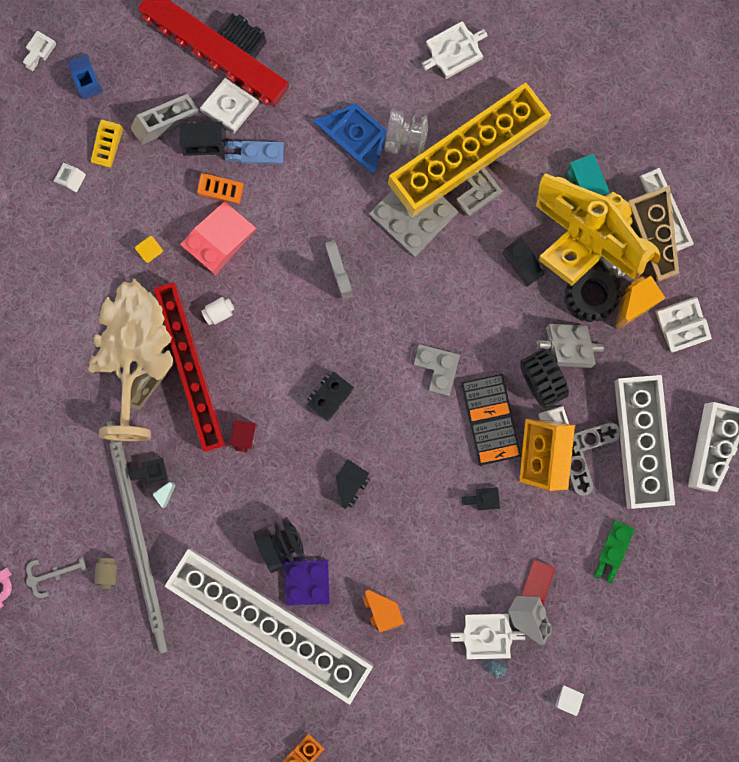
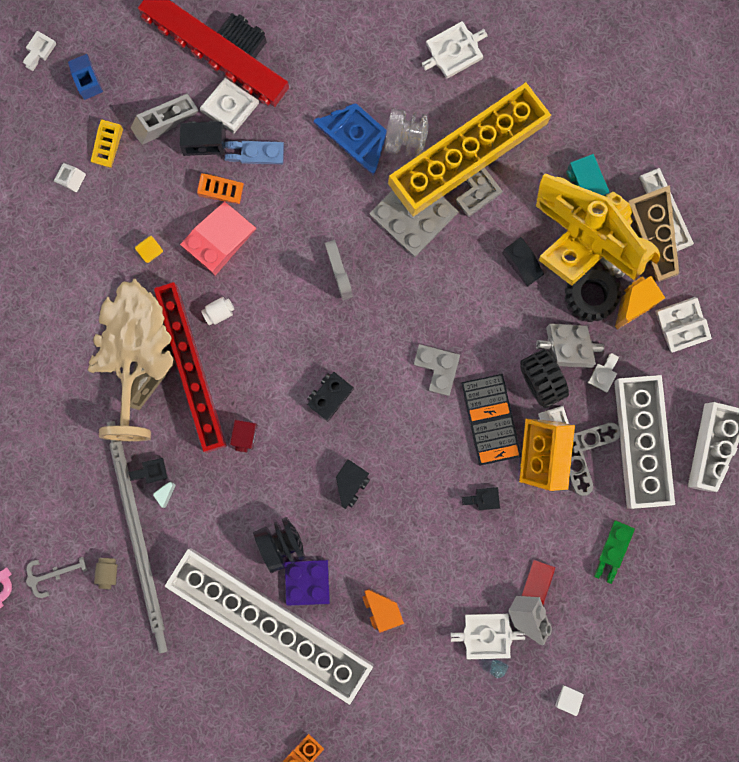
(603, 375): none -> white plate

